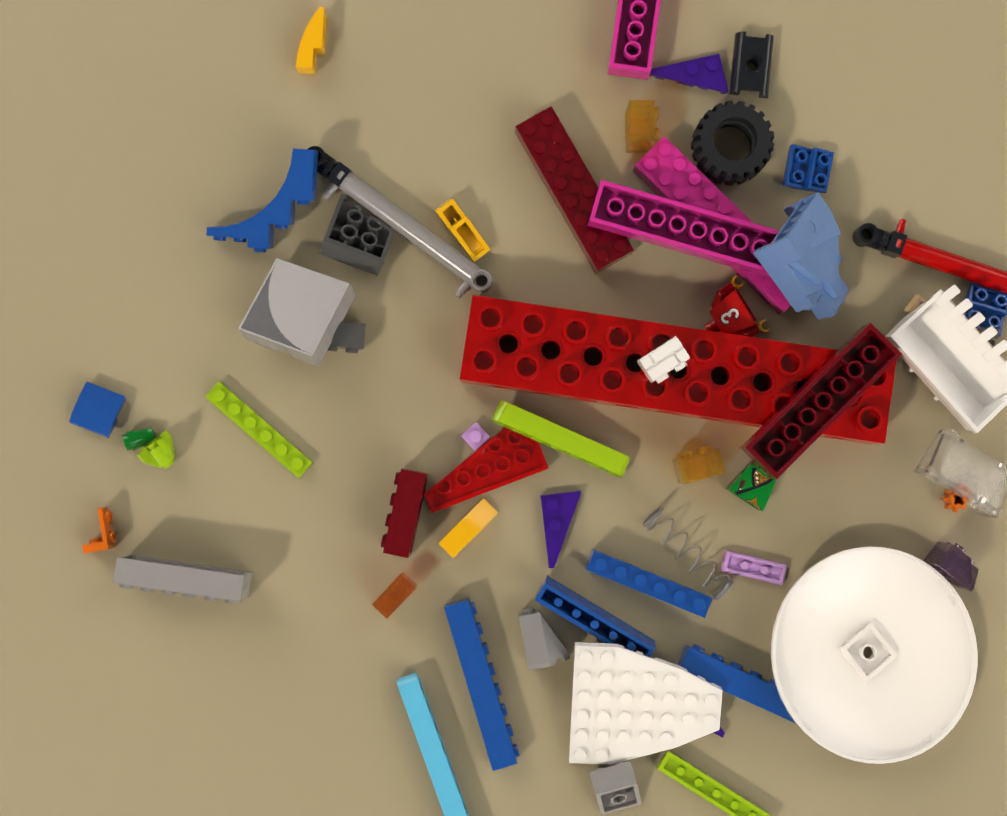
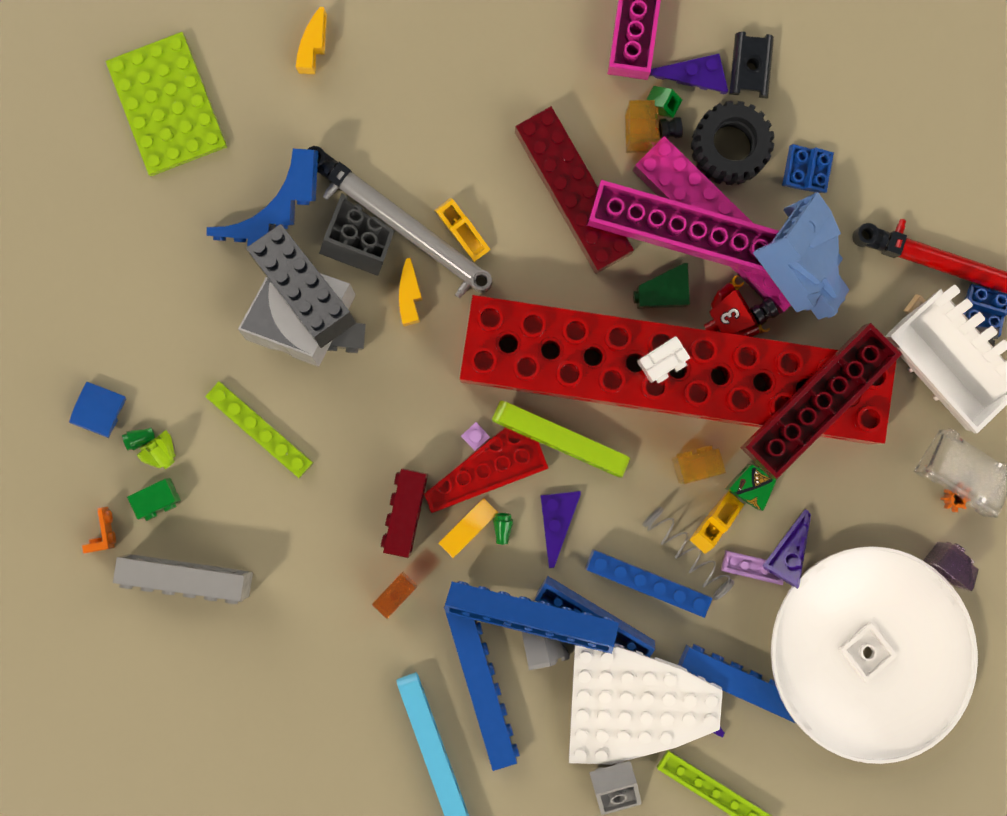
(154, 499): none -> green brick
(166, 104): none -> lime plate
(301, 285): none -> brick
(409, 294): none -> yellow slope
(502, 527): none -> green cone
(531, 617): none -> blue brick
(665, 290): none -> dark green slope
(666, 100): none -> green brick
(671, 128): none -> black wheel
(717, 522): none -> yellow slope
(764, 311): none -> black wheel
(788, 556): none -> dark purple wing

